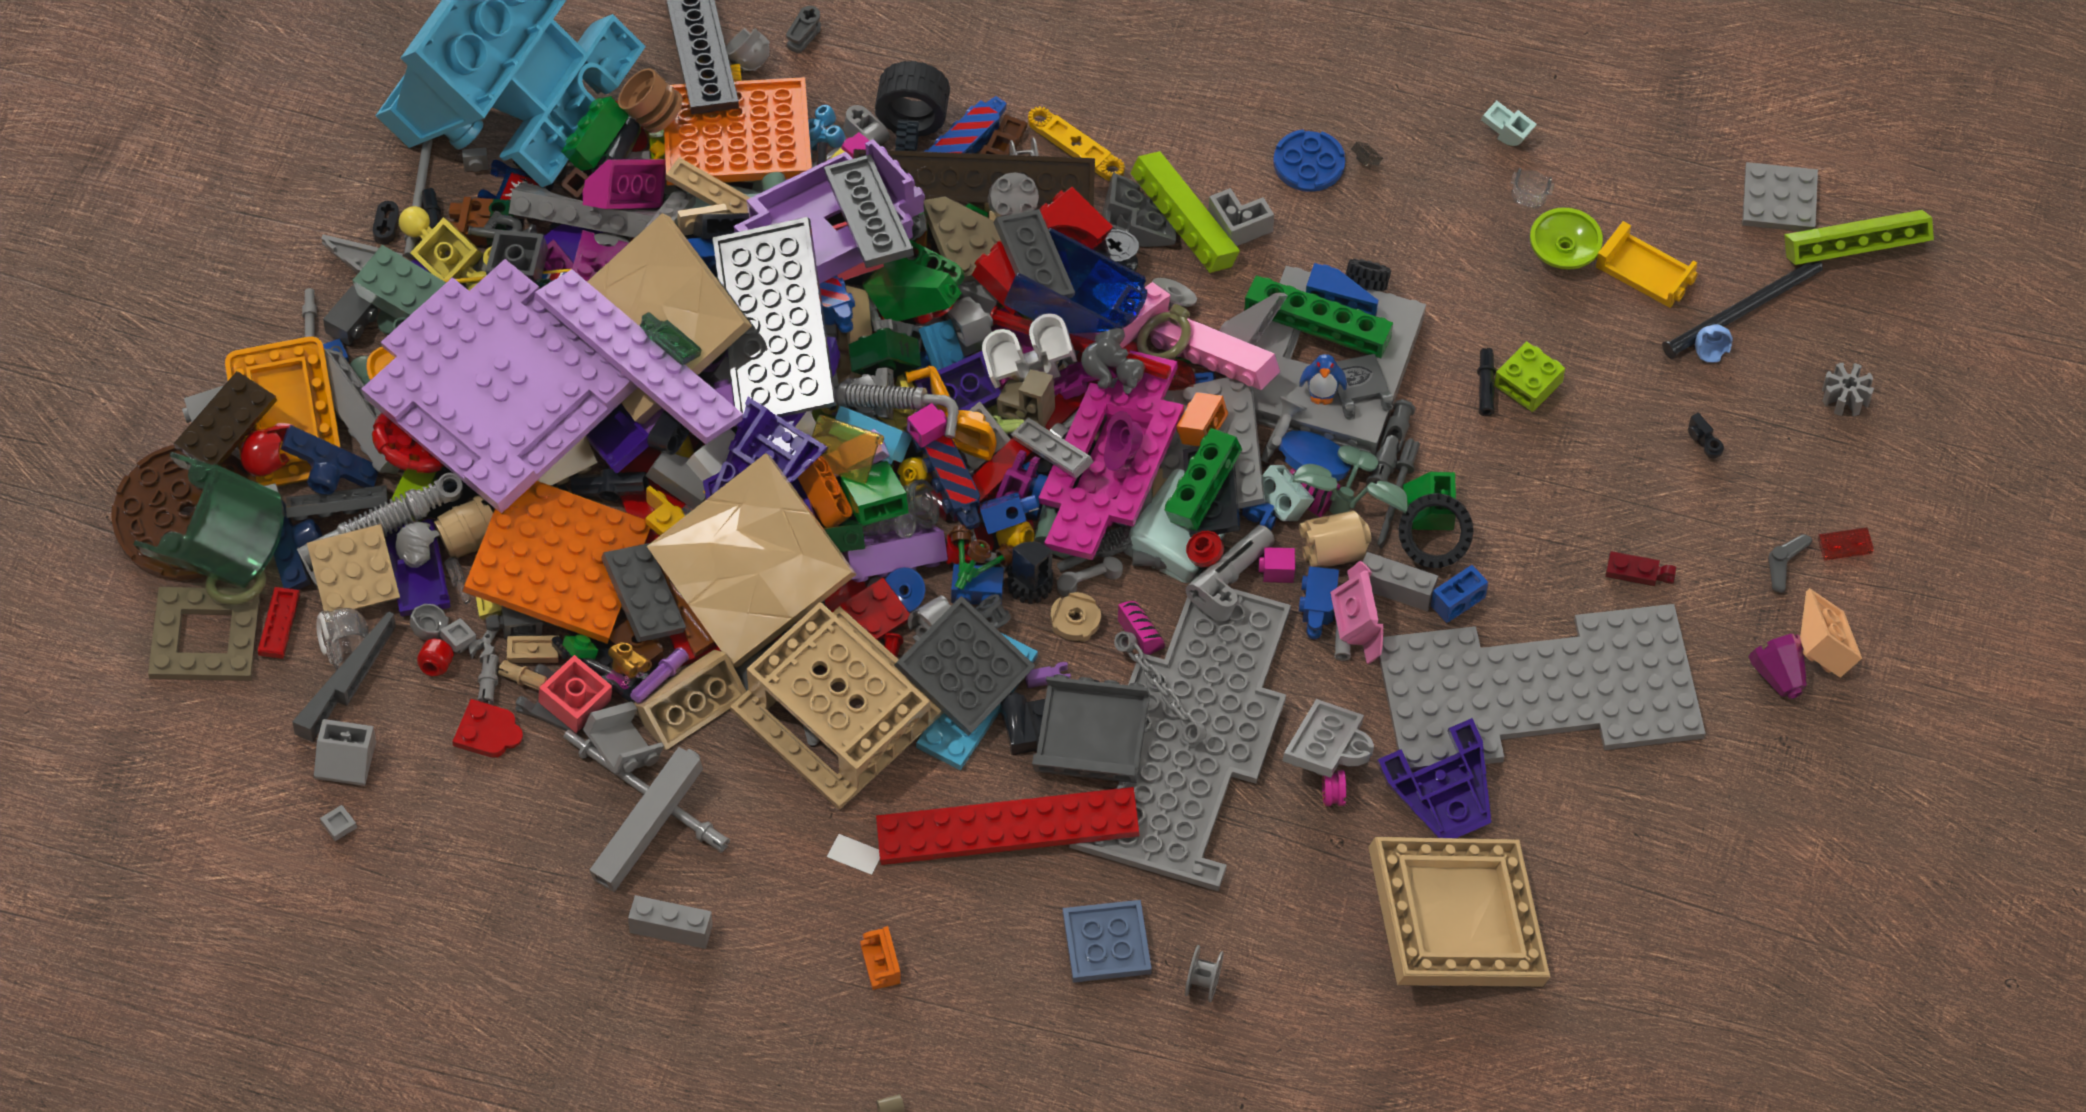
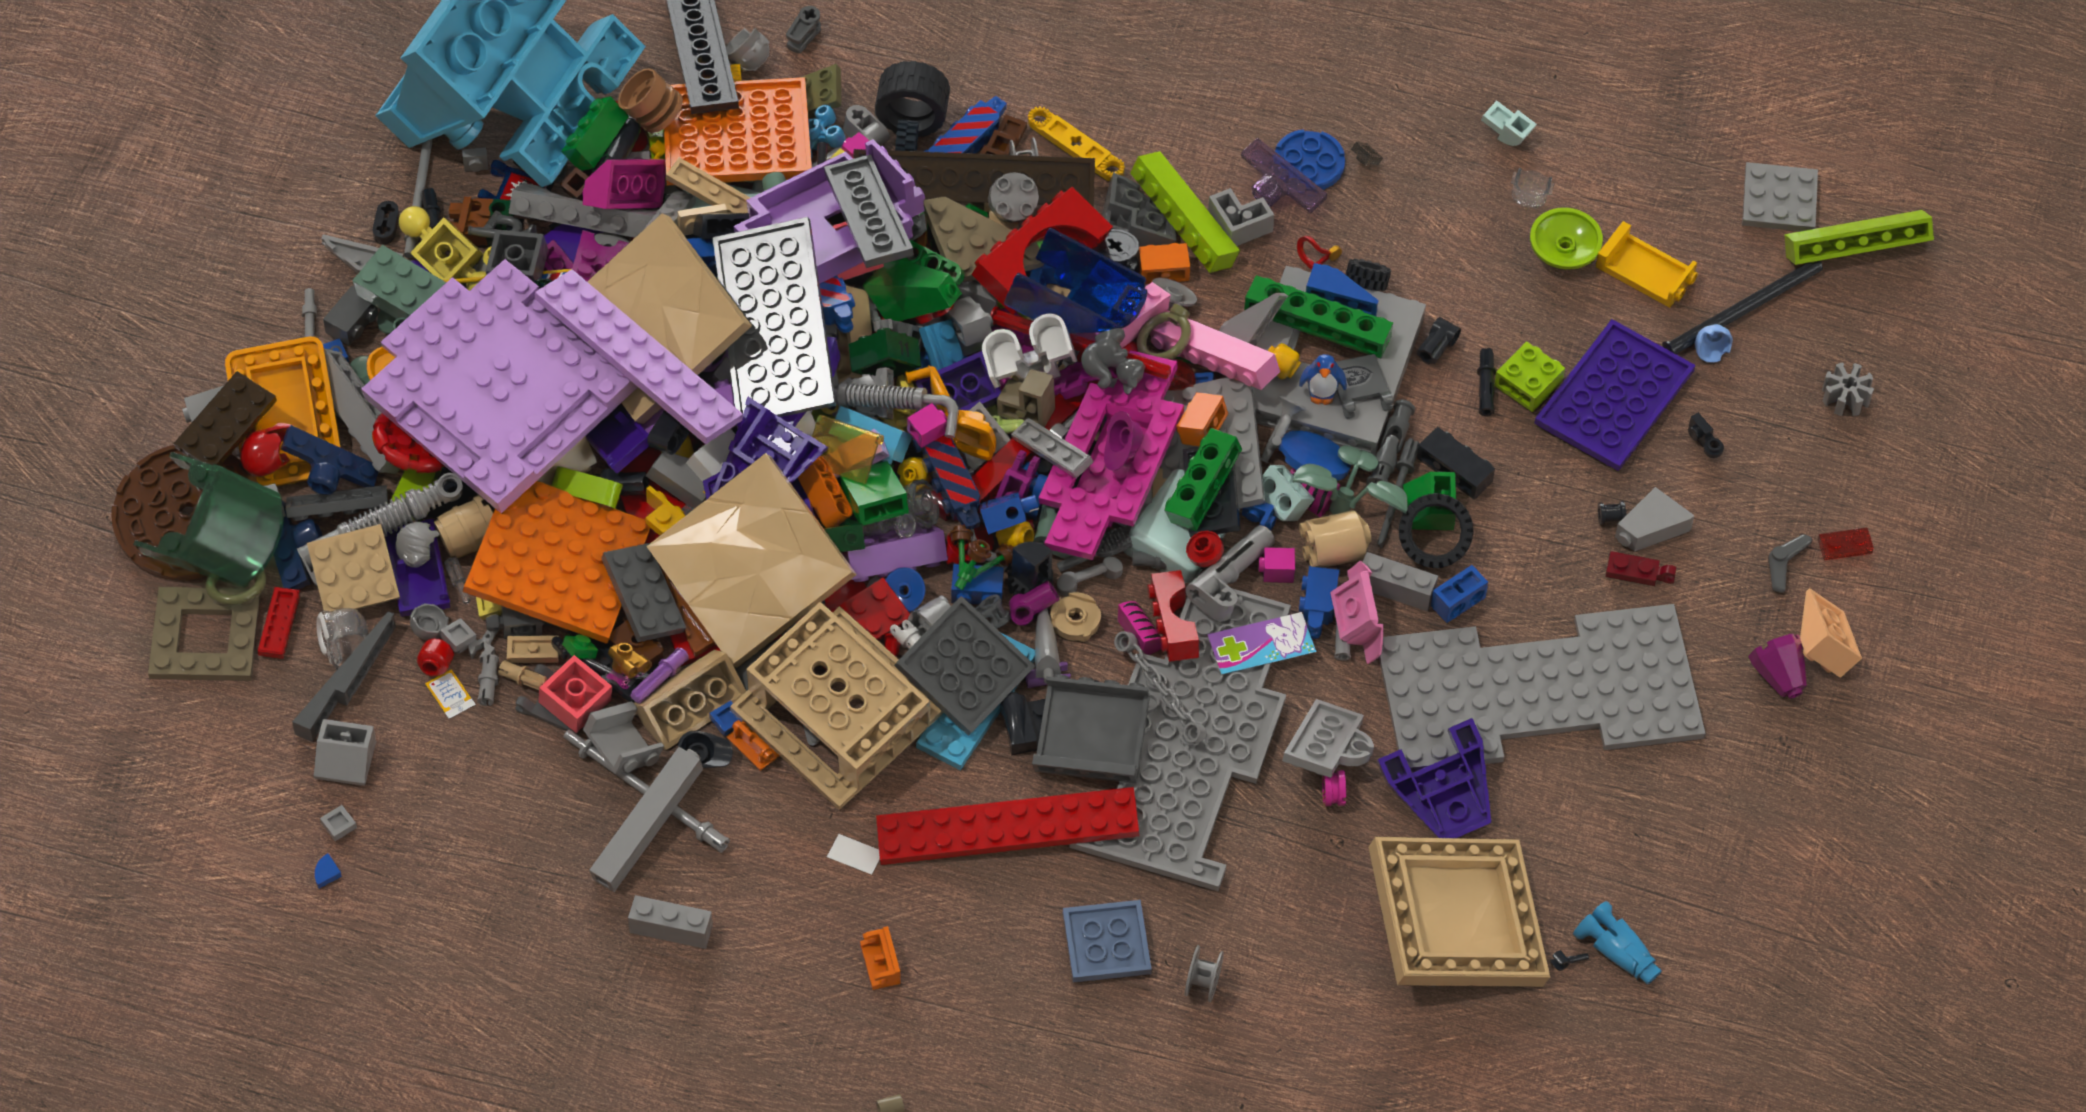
(326, 871): none -> blue tile
(450, 694): none -> white sticker
(487, 730): red plate -> none
(587, 486): none -> lime beam
(670, 339): clear green hinge -> none
(713, 750): none -> black cap
(724, 718): none -> blue plate
(751, 745): none -> orange hinge
(823, 89): none -> olive plate
(908, 636): none -> white piece
(1033, 250): dark grey plate -> none
(1034, 601): none -> magenta piece
(1046, 649): none -> light grey piece
(1164, 262): none -> orange brick
(1179, 636): none -> arch
(1261, 643): none -> sticker
(1280, 178): none -> clear purple plate
(1287, 360): none -> yellow head
(1331, 254): none -> red piece
(1440, 337): none -> black piece
(1446, 454): none -> black brick
(1561, 962): none -> black hand
(1611, 512): none -> black bush
(1614, 394): none -> dark purple plate
(1619, 943): none -> dark azure piece
(1653, 521): none -> light grey slope

